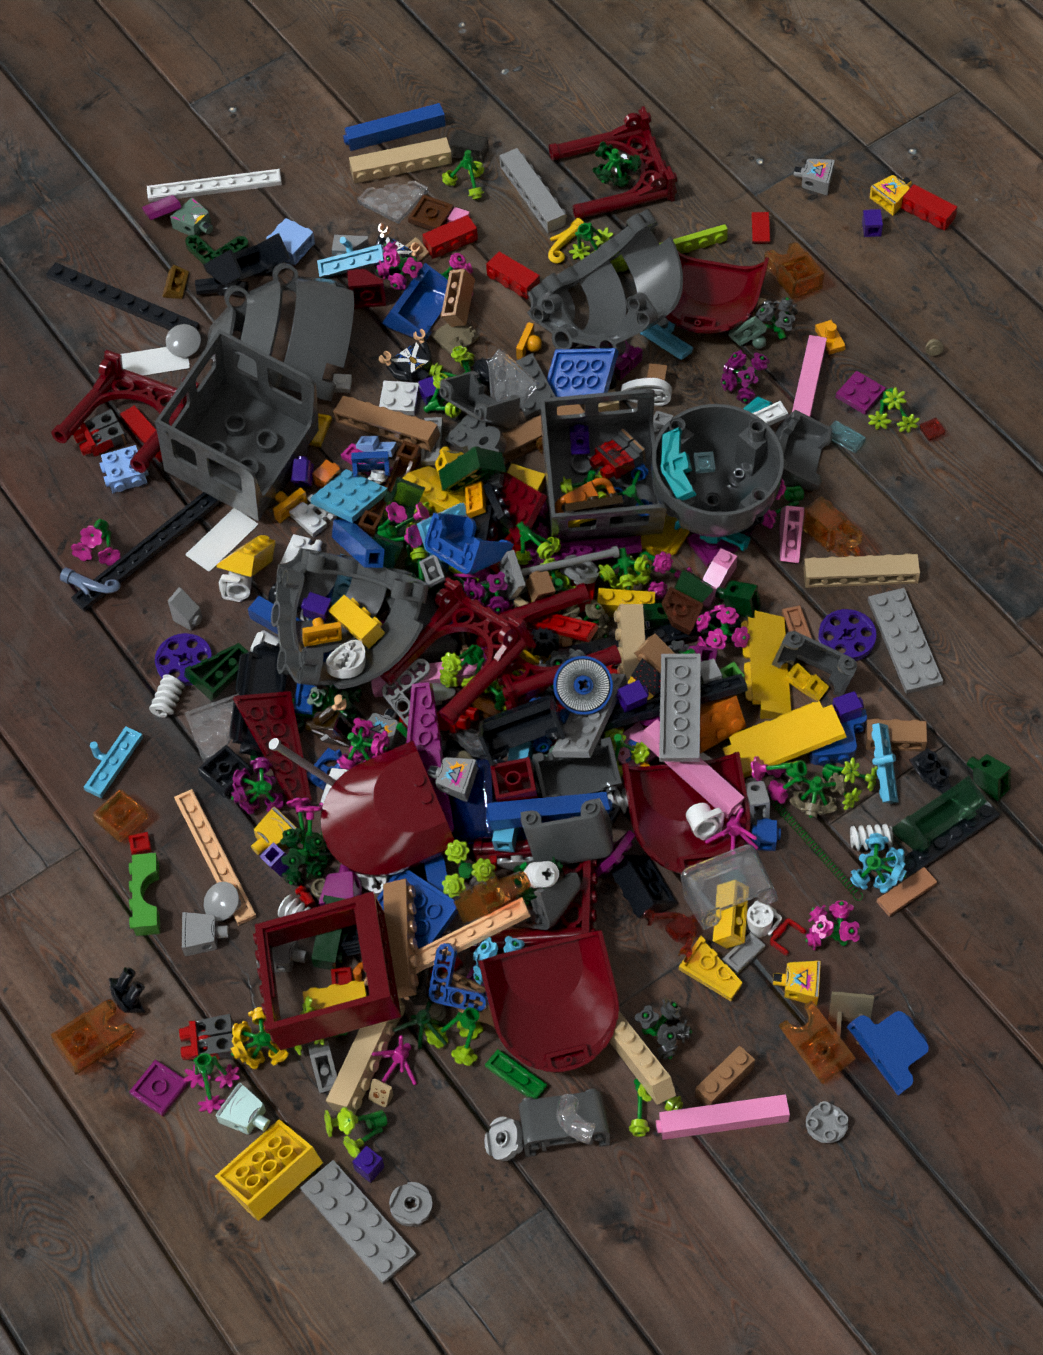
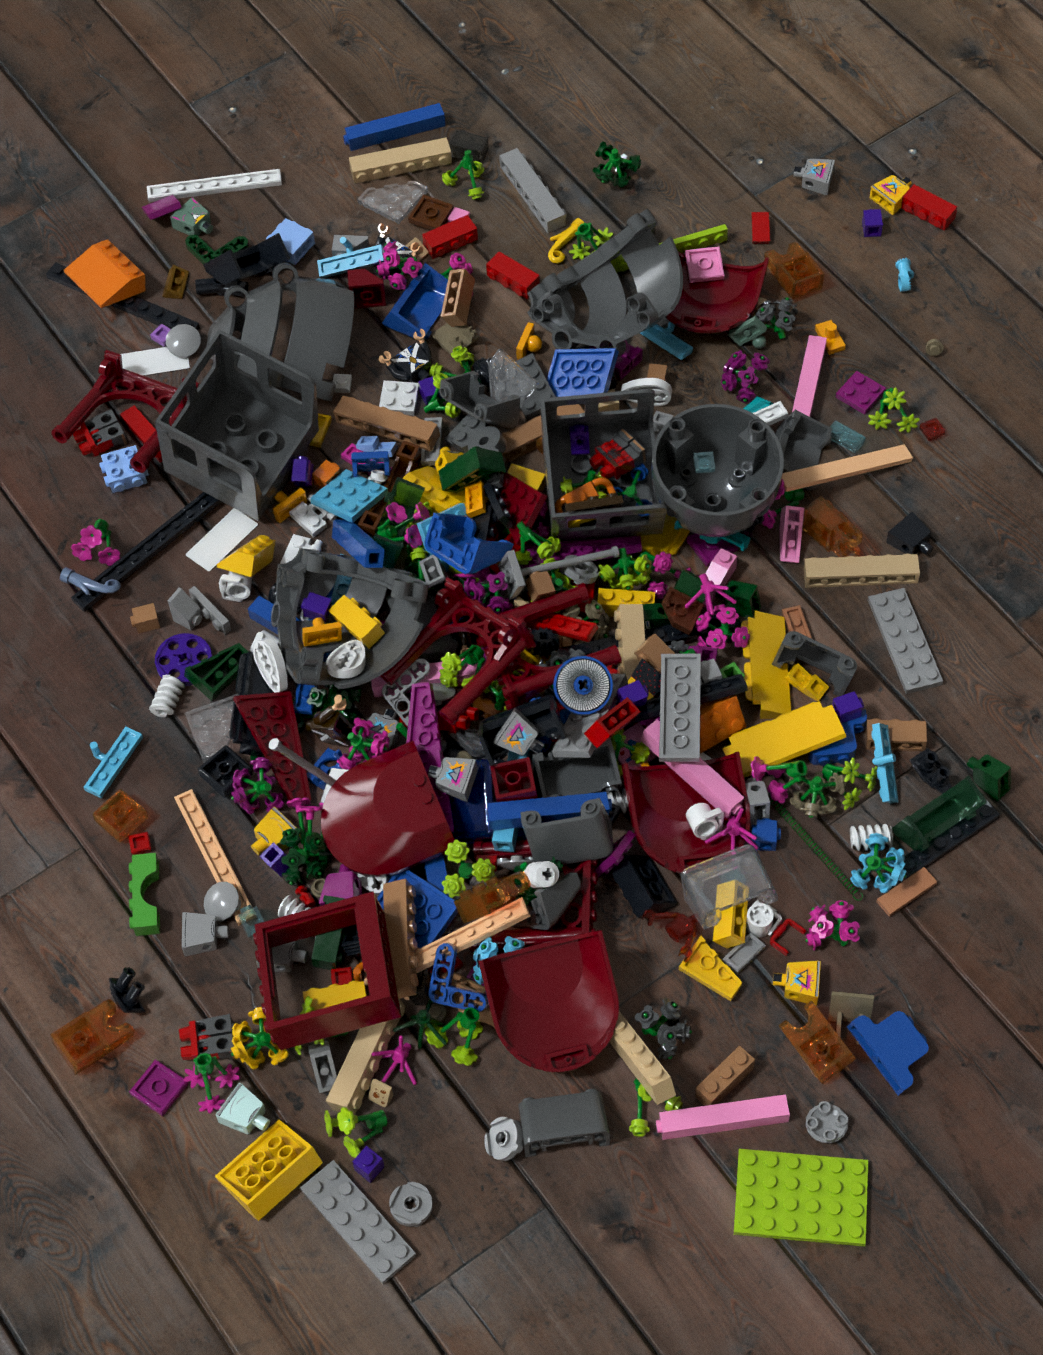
(106, 274): none -> orange slope
(145, 618): none -> medium nougat brick
(159, 334): none -> medium lavender plate
(209, 611): none -> light grey plate
(249, 930): none -> clear light blue brick
(271, 664): none -> white piece
(515, 1075): green tile -> none
(518, 735): none -> light grey torso
(571, 1122): clear cylinder -> none
(612, 722): none -> red brick
(635, 130): dark red arch -> none
(676, 464): teal plate -> none
(704, 264): none -> bright pink tile
(706, 588): none -> dark pink plant
(801, 1197): none -> lime plate
(846, 467): none -> light nougat tile
(847, 628): dark purple wedge -> none
(905, 274): none -> medium azure connector
(910, 536): none -> black torso

